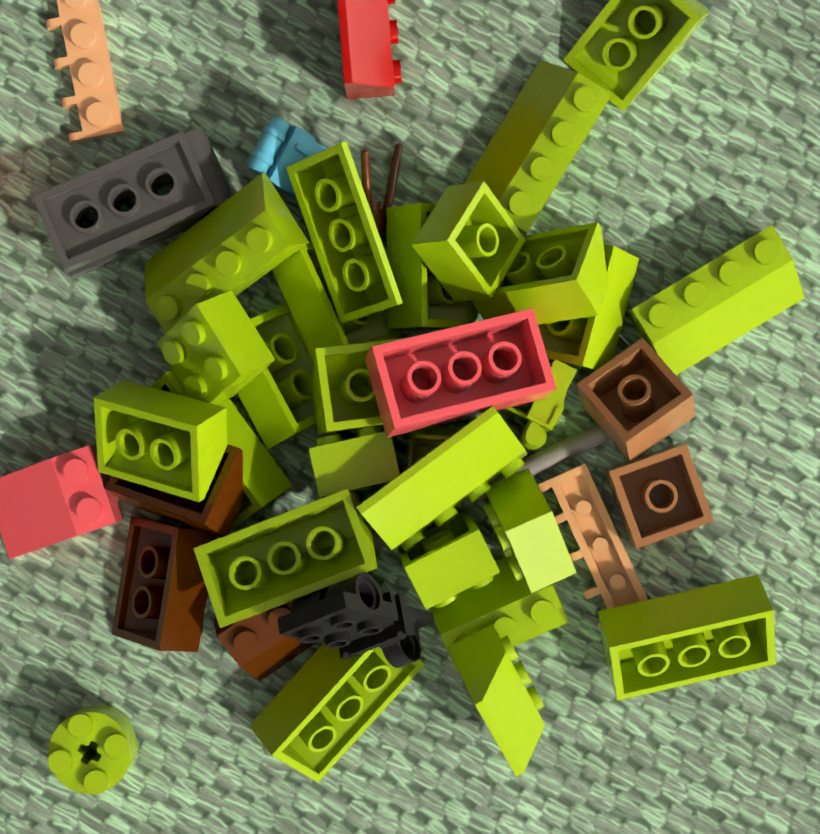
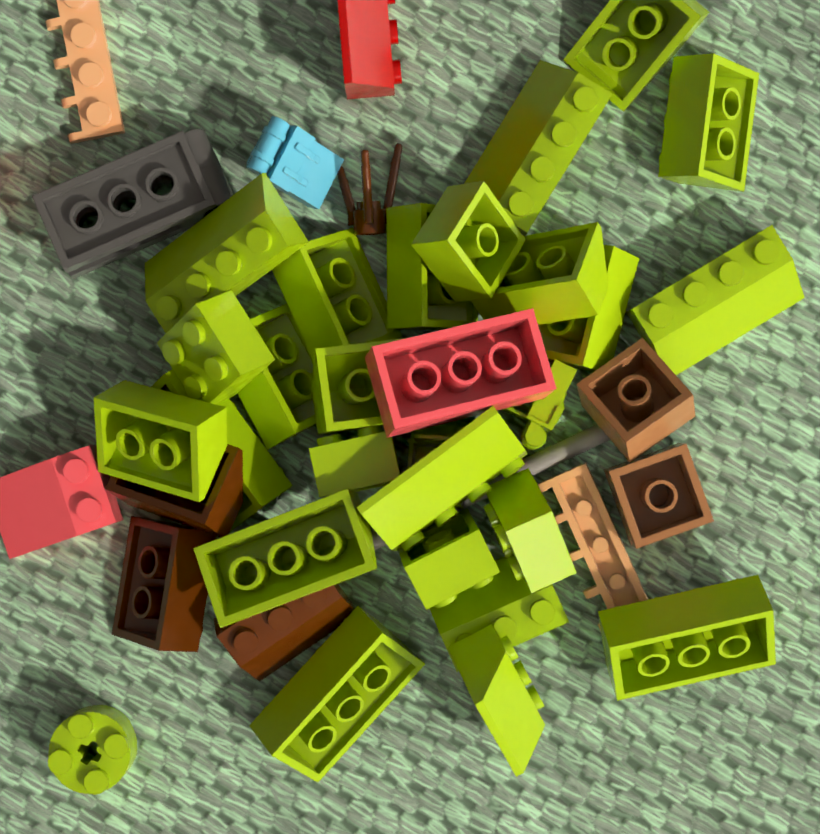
(344, 233): lime slope -> none
(358, 619): black plate -> none
(708, 122): none -> lime slope

